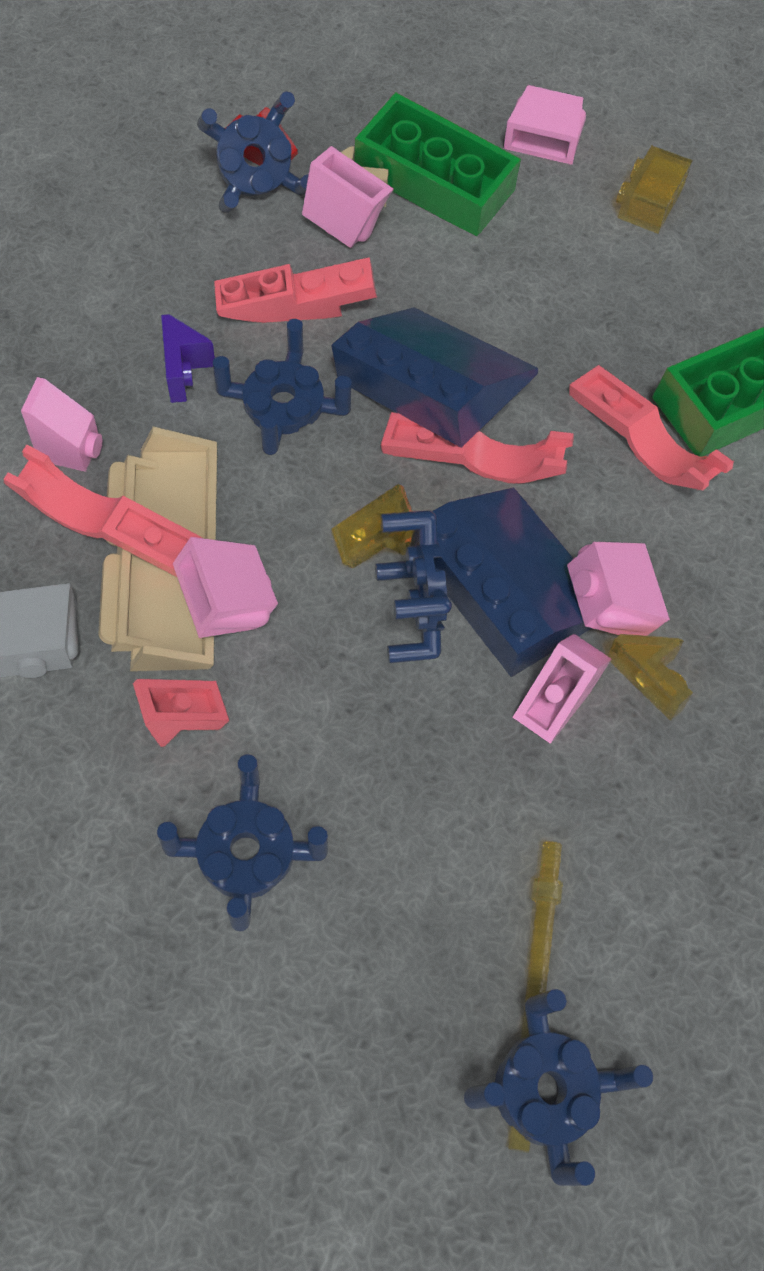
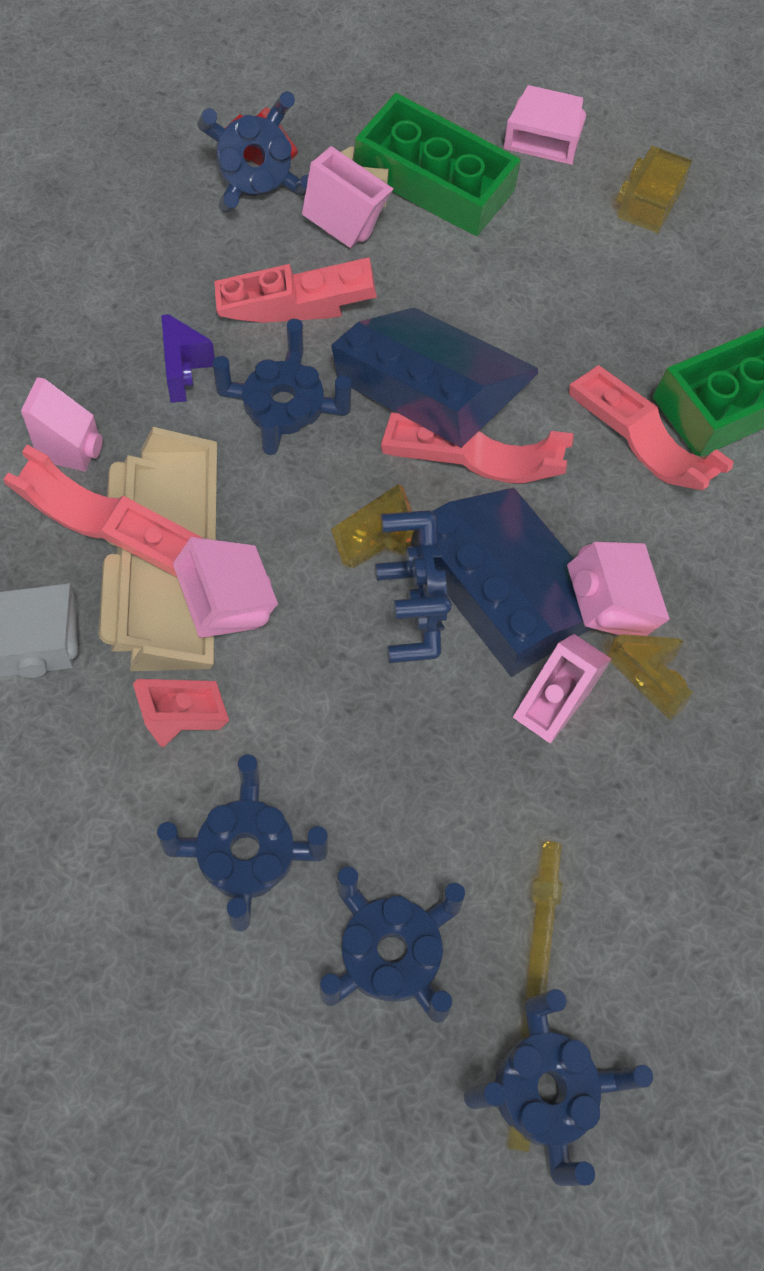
(396, 919): none -> dark blue plate

